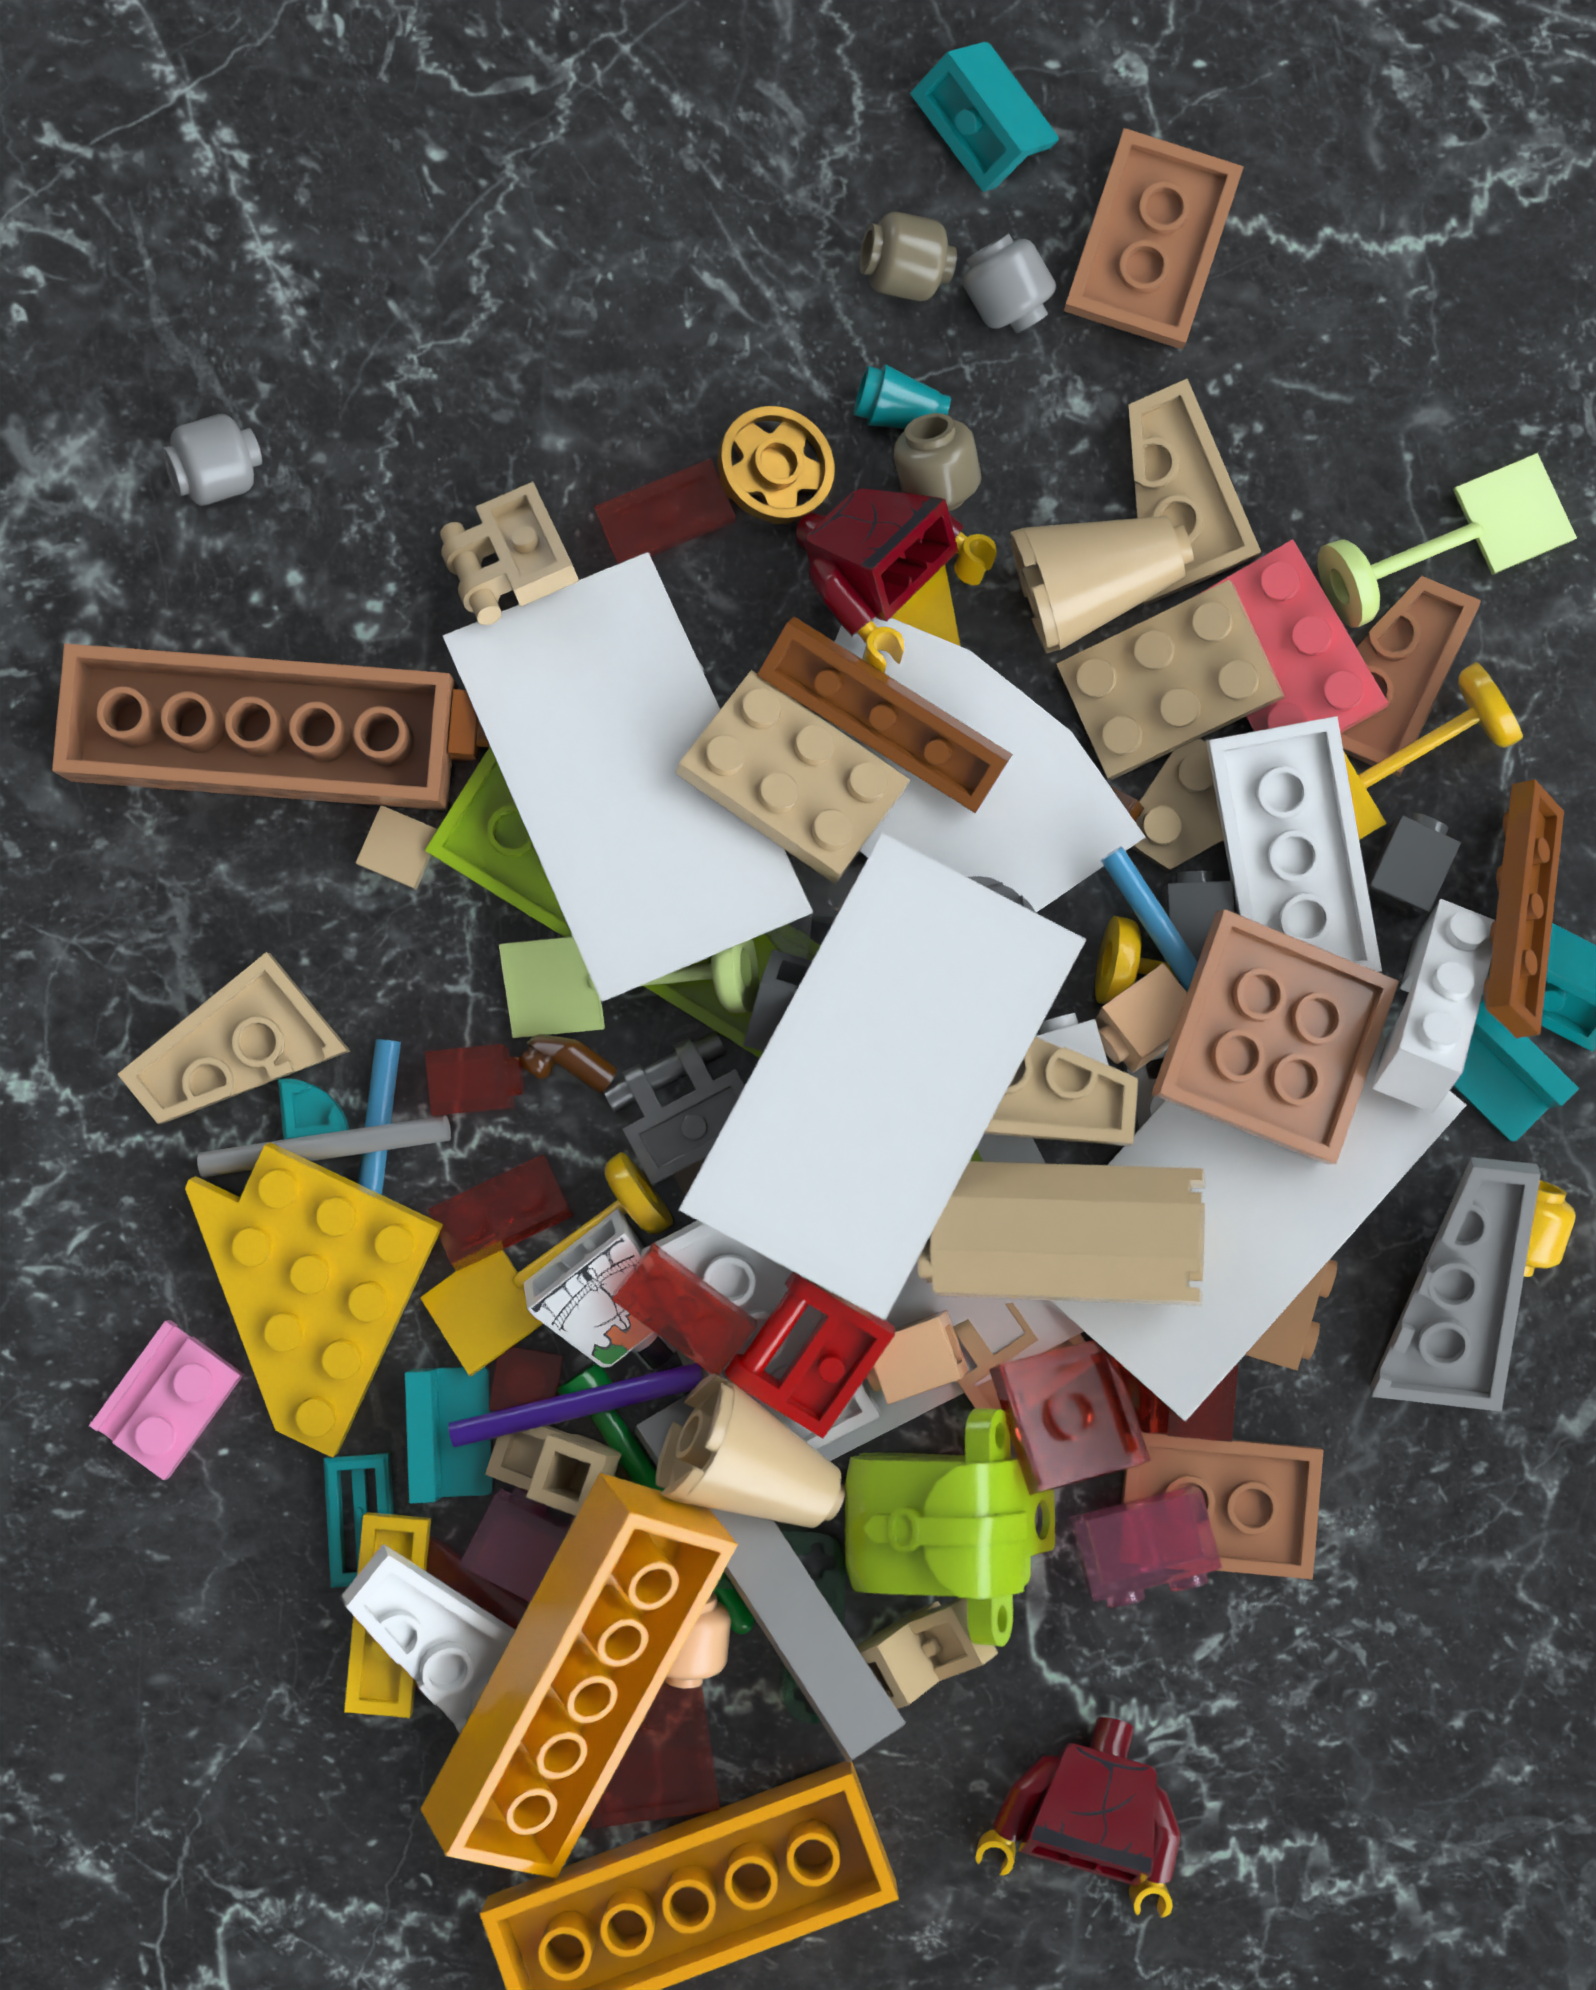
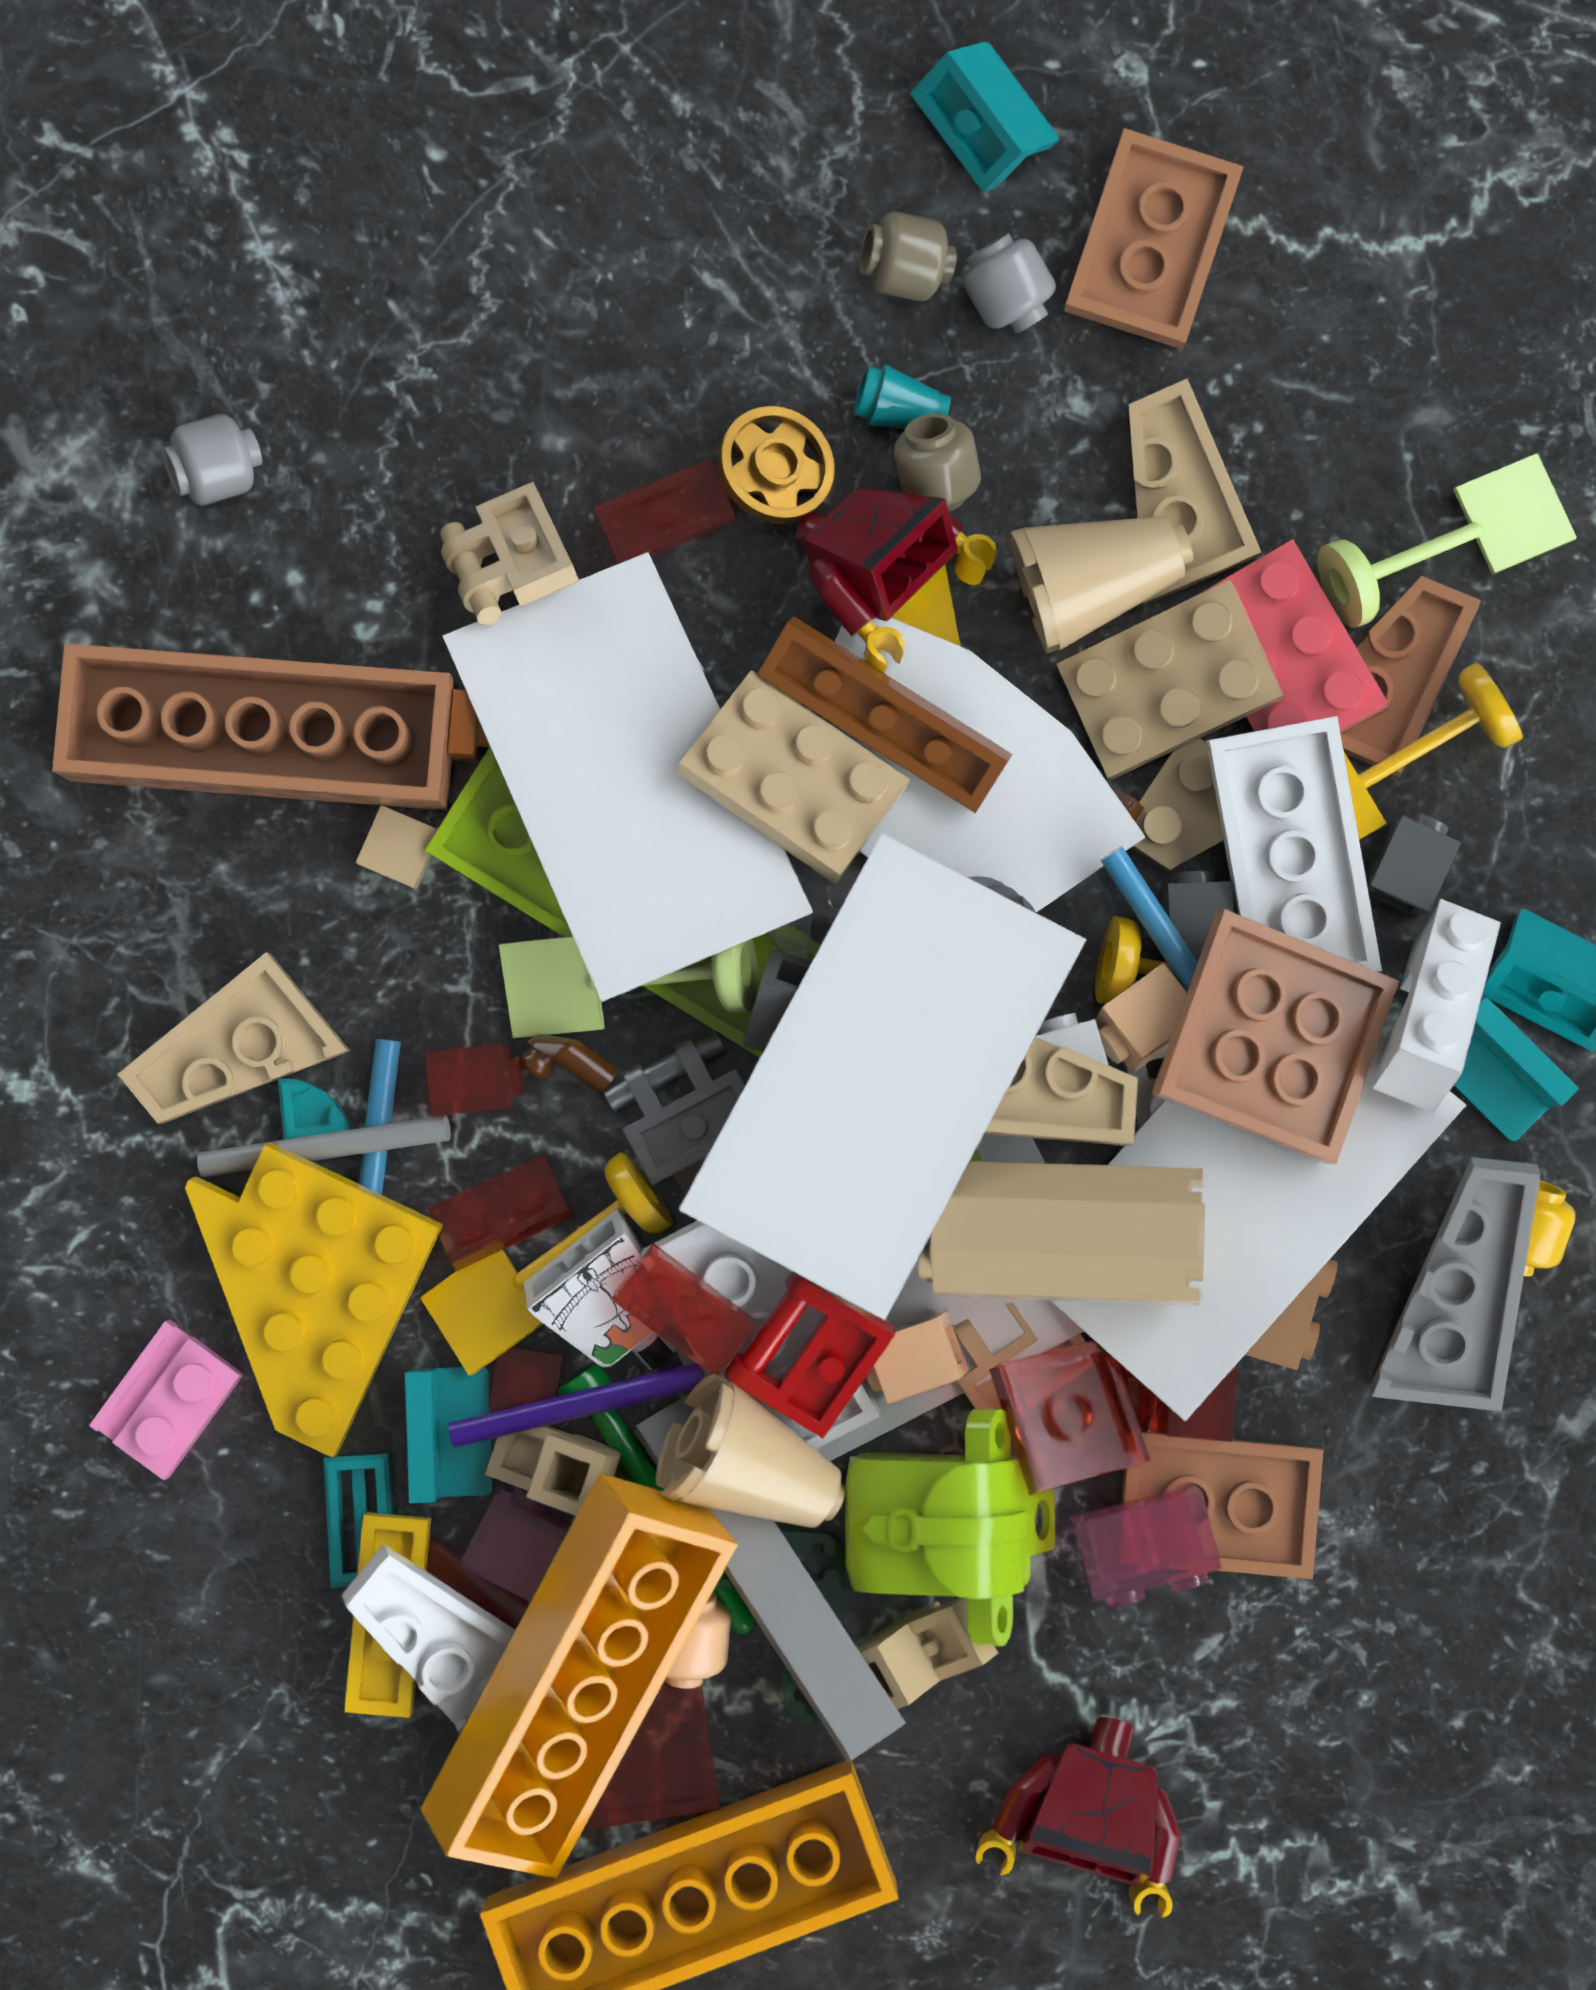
(1524, 909): dark orange plate -> none

